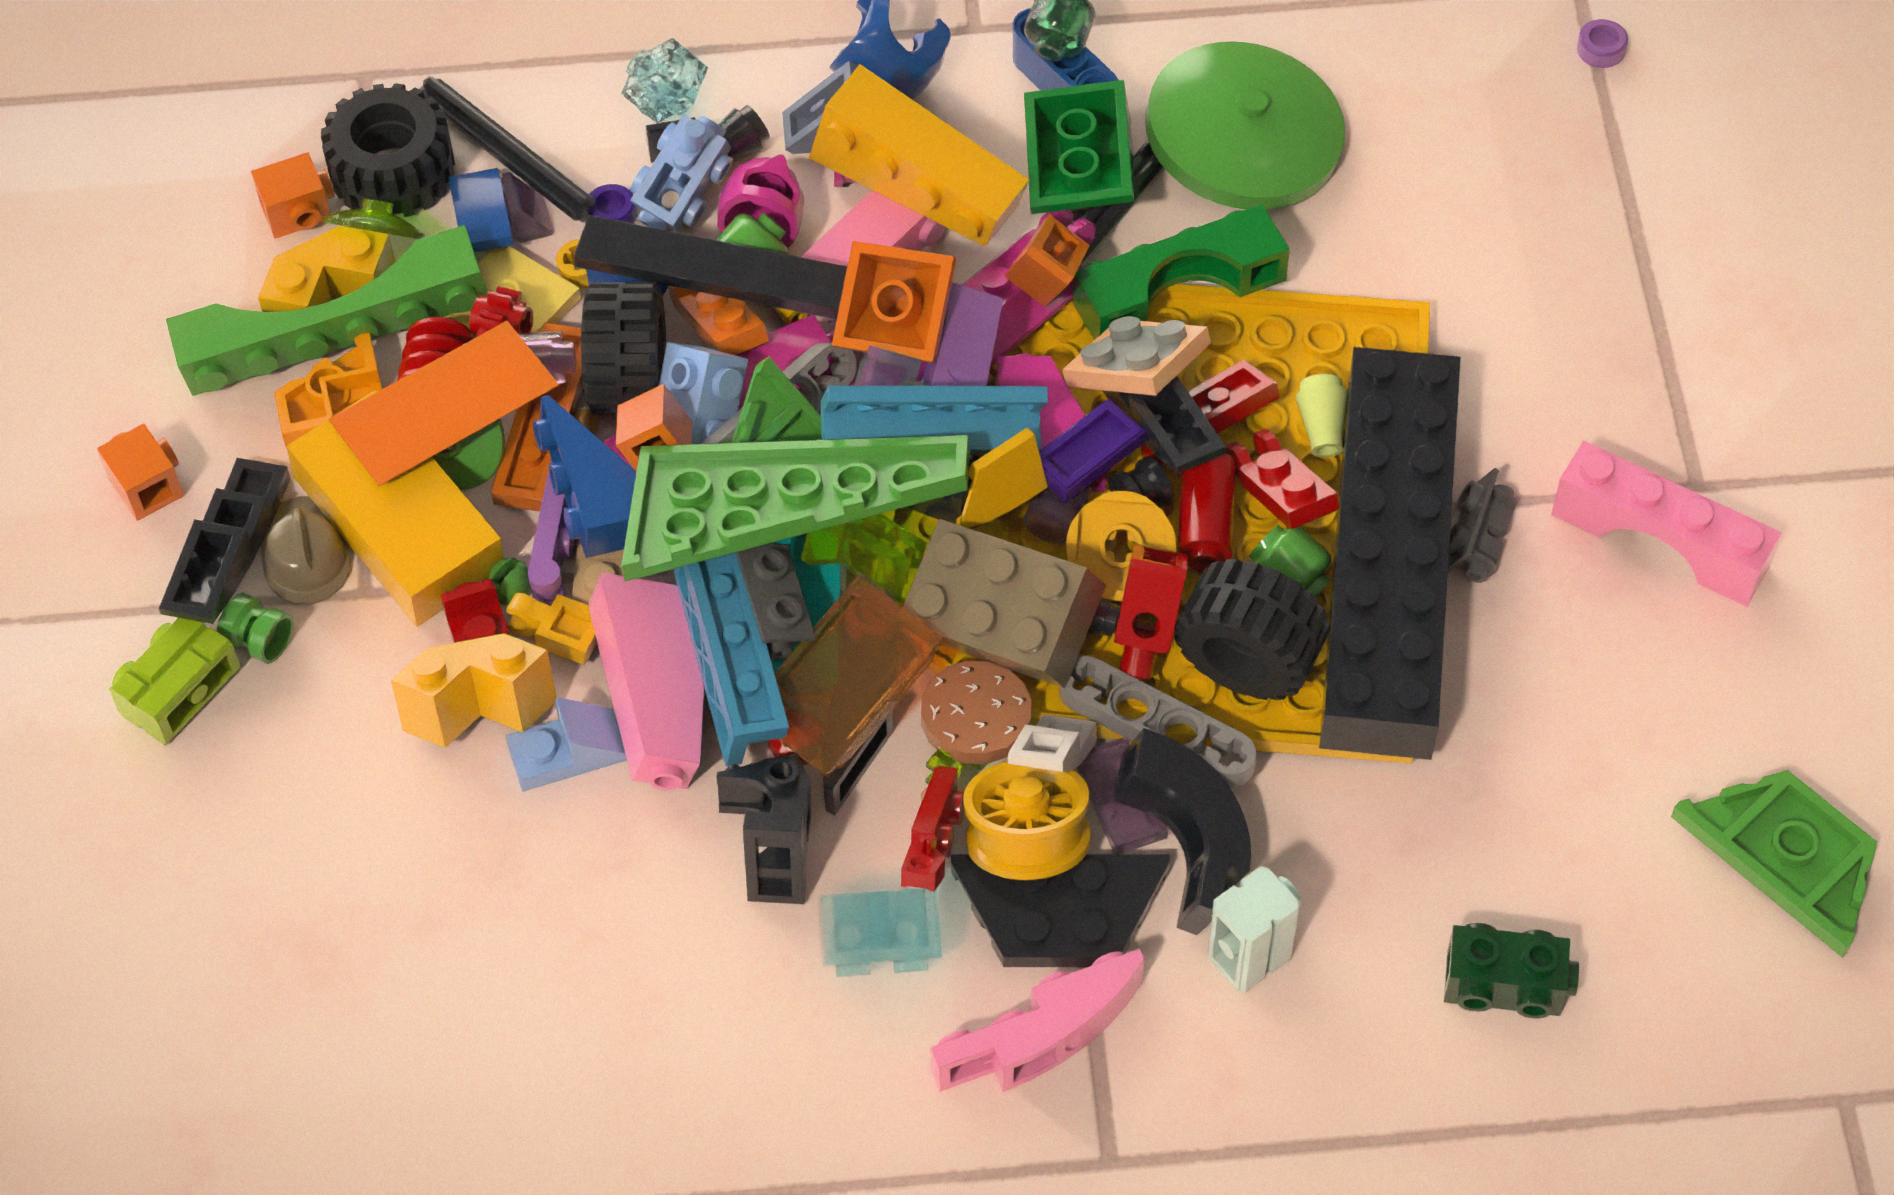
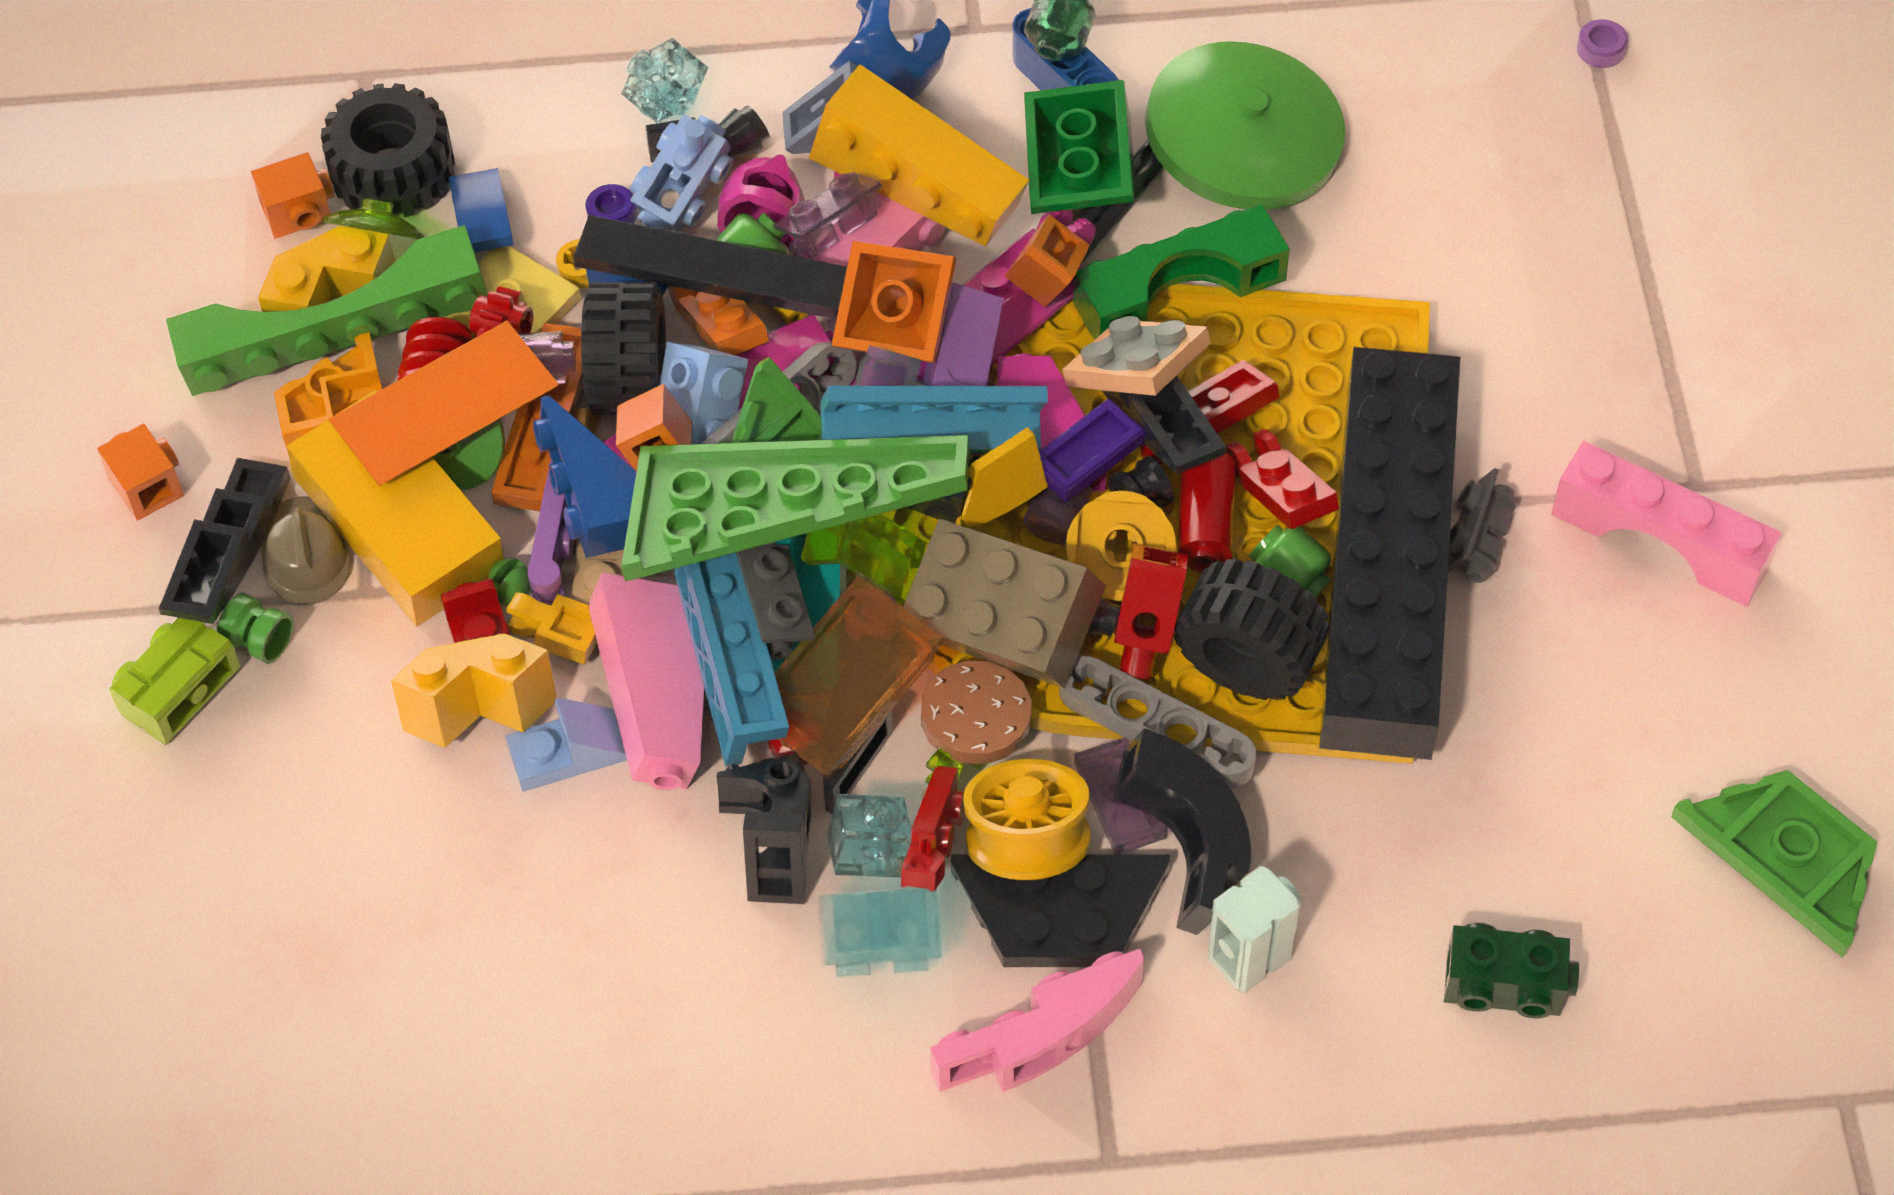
(510, 151): black axle -> none
(525, 209): slope -> none
(848, 201): none -> hinge
(869, 835): none -> clear light blue brick
(1054, 743): white slope -> none
(1323, 412): yellowish green cone -> none

